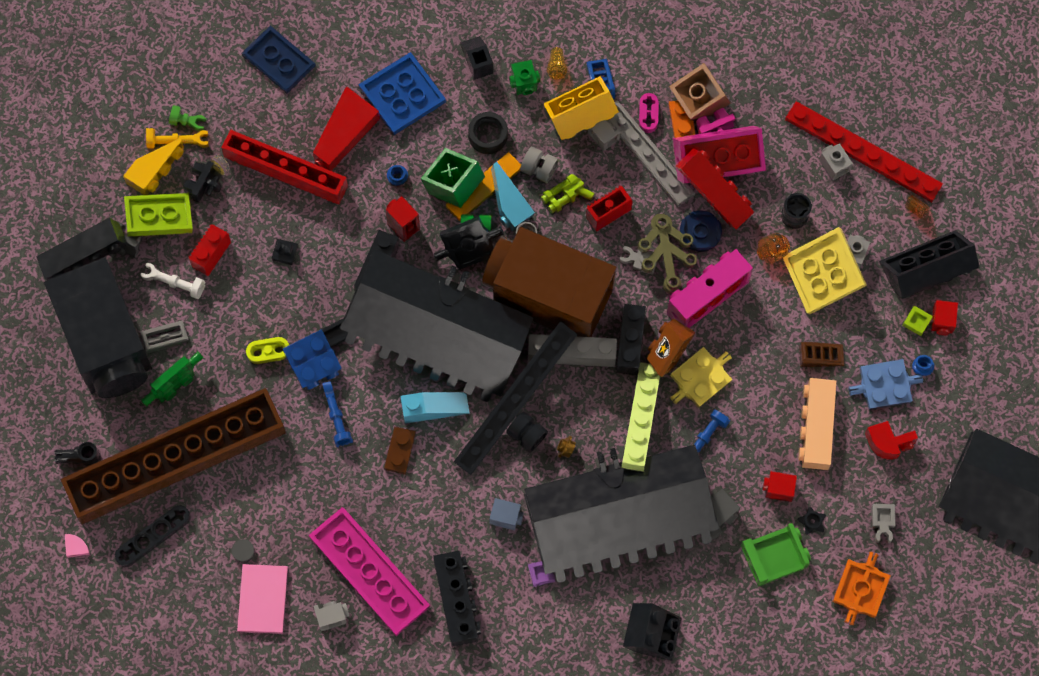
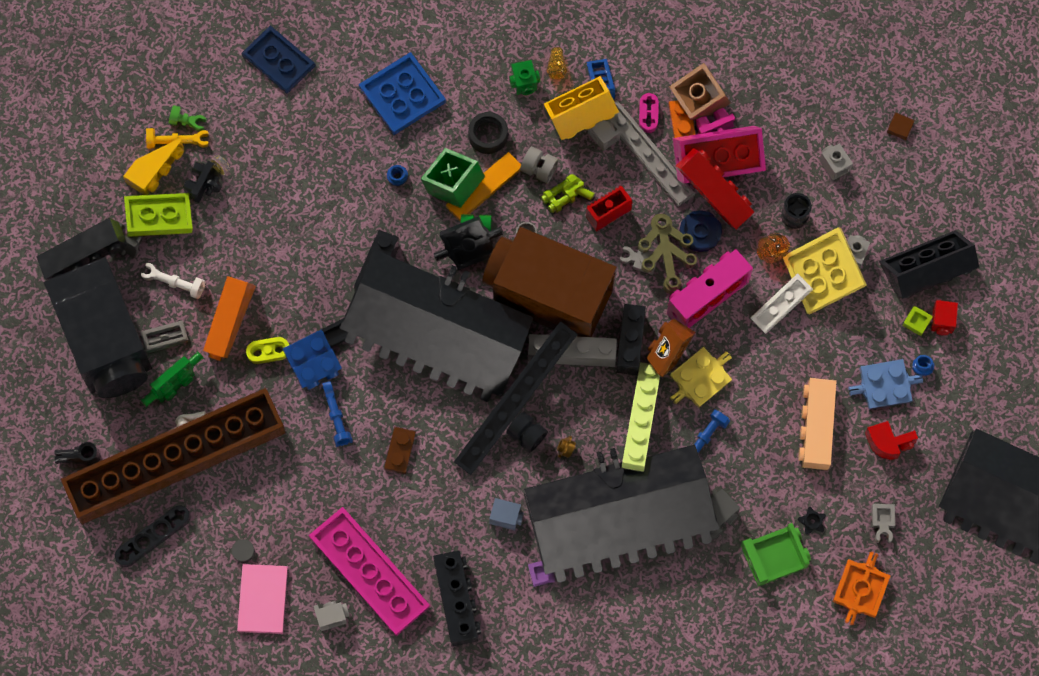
(75, 546): bright pink tile -> none
(182, 419): none -> white arm
(209, 250): red brick -> none
(228, 317): none -> orange slope
(284, 167): red brick -> none
(285, 251): black tile -> none
(345, 128): red slope -> none
(402, 218): red brick -> none
(433, 405): medium azure slope -> none
(477, 57): black slope -> none
(510, 202): medium azure slope -> none
(652, 631): black slope -> none
(780, 486): red brick -> none
(781, 303): none -> white tile
(822, 362): reddish brown slope -> none
(864, 151): red plate -> none
(900, 126): none -> reddish brown tile
(916, 206): clear orange slope -> none

